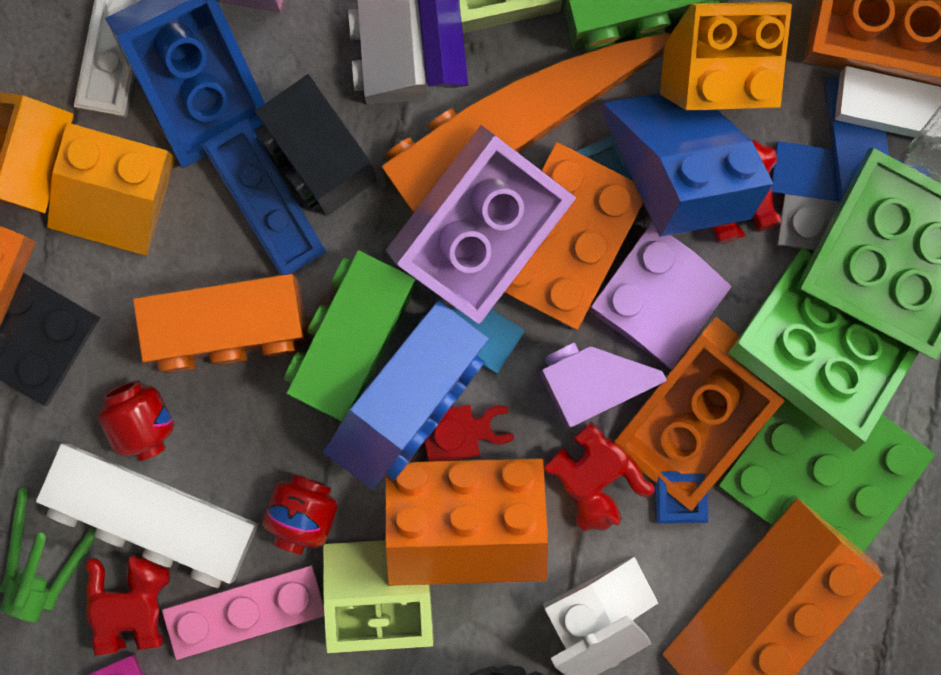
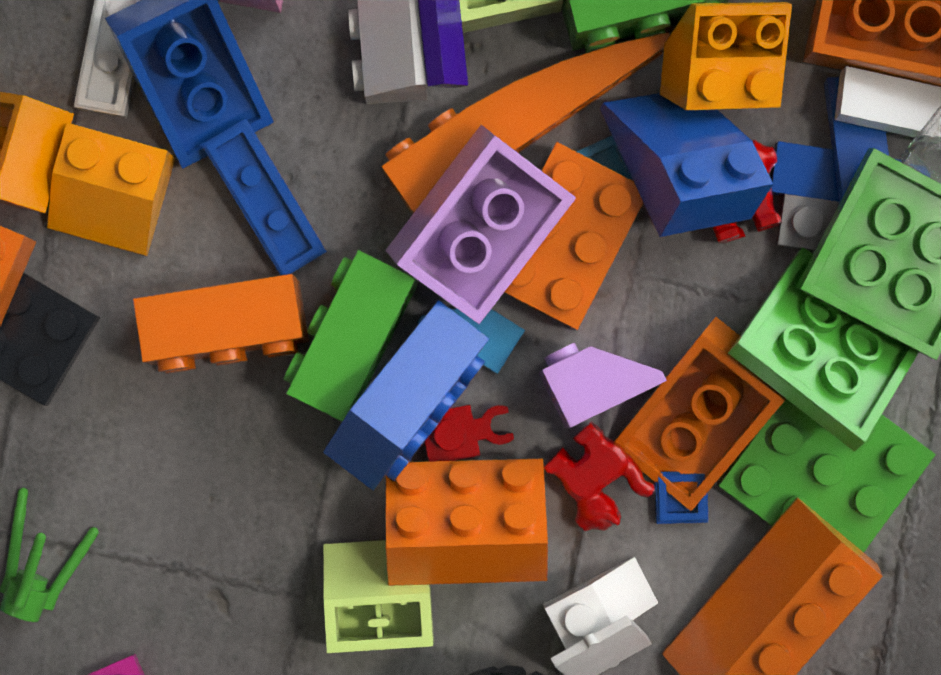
(125, 611): red animal -> none
(135, 420): red head -> none
(146, 513): white brick -> none
(244, 612): bright pink plate -> none
(300, 514): red head -> none
(308, 134): black brick -> none
(660, 296): lavender slope -> none

